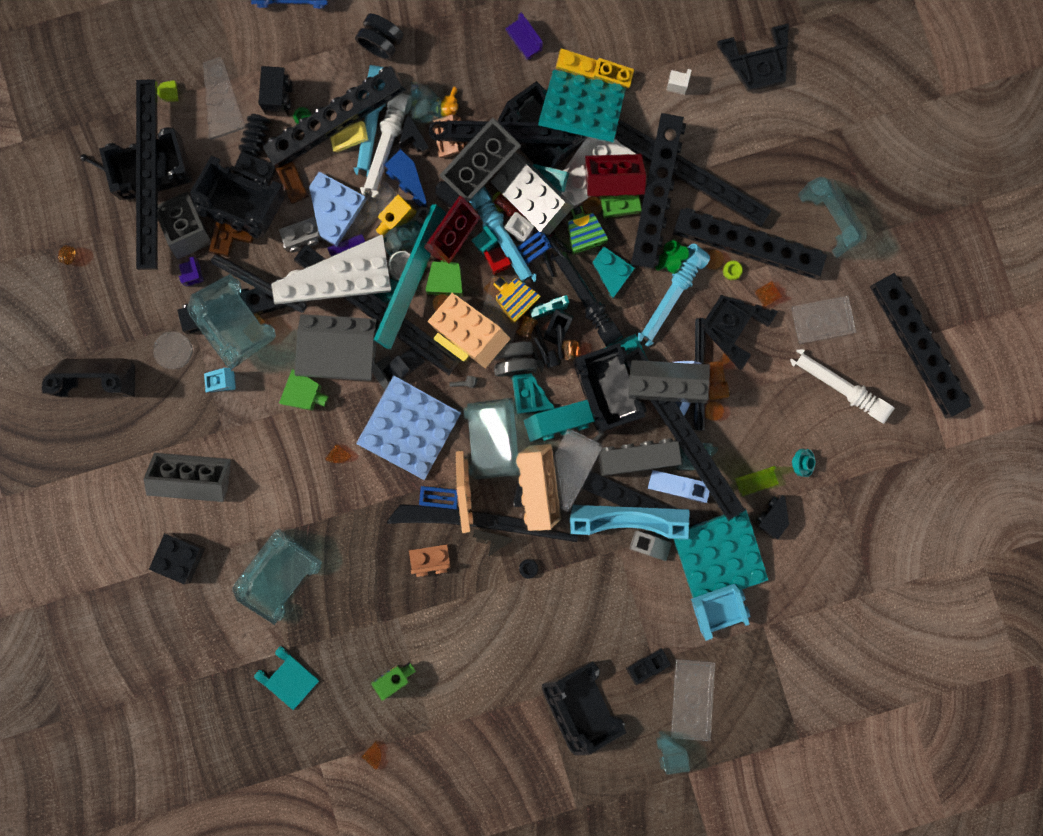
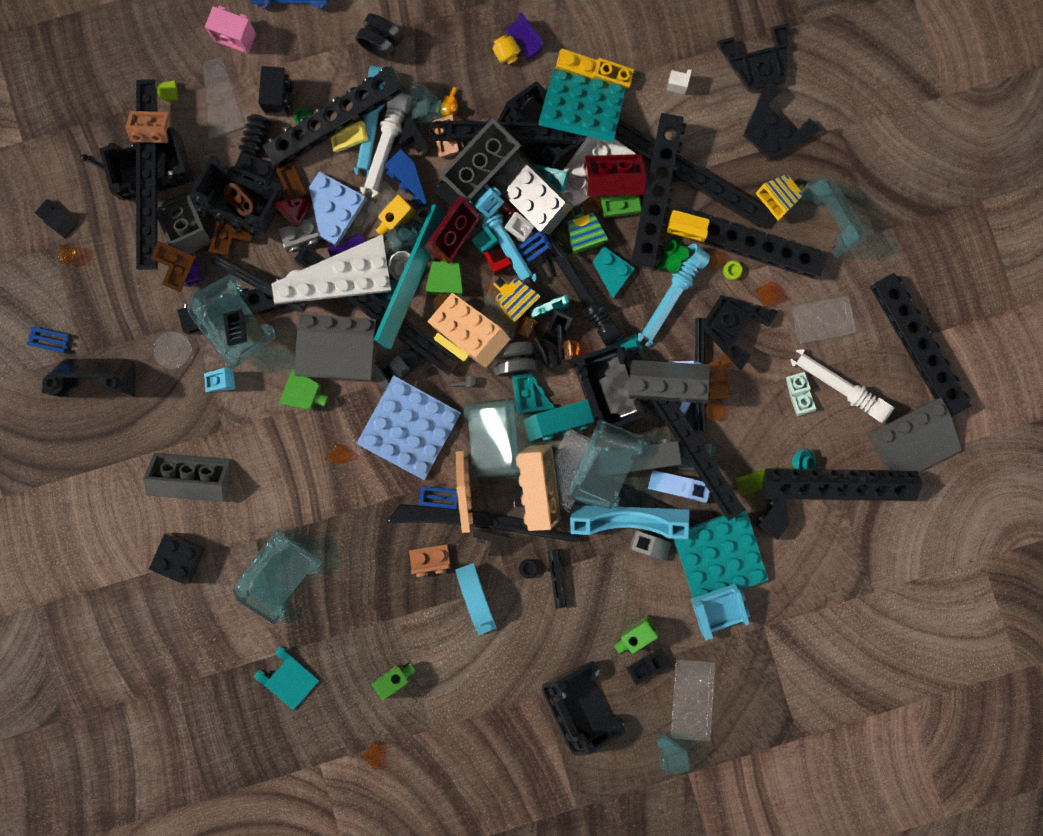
(33, 336): none -> blue tile
(55, 218): none -> black slope
(148, 126): none -> nougat bracket
(178, 262): none -> reddish brown plate
(230, 29): none -> bright pink container
(234, 317): none -> black slope
(242, 199): none -> reddish brown plate
(294, 209): none -> dark red tile
(475, 599): none -> medium azure arch
(489, 201): none -> medium azure bracket
(506, 49): none -> yellow head
(557, 578): none -> black pin
(604, 466): none -> clear light blue windscreen
(643, 630): none -> bright green torso
(688, 226): none -> yellow panel
(771, 133): none -> black wing
(780, 194): none -> yellow torso
(800, 394): none -> light aqua slope
(841, 484): none -> black brick
(916, 438): none -> dark grey slope

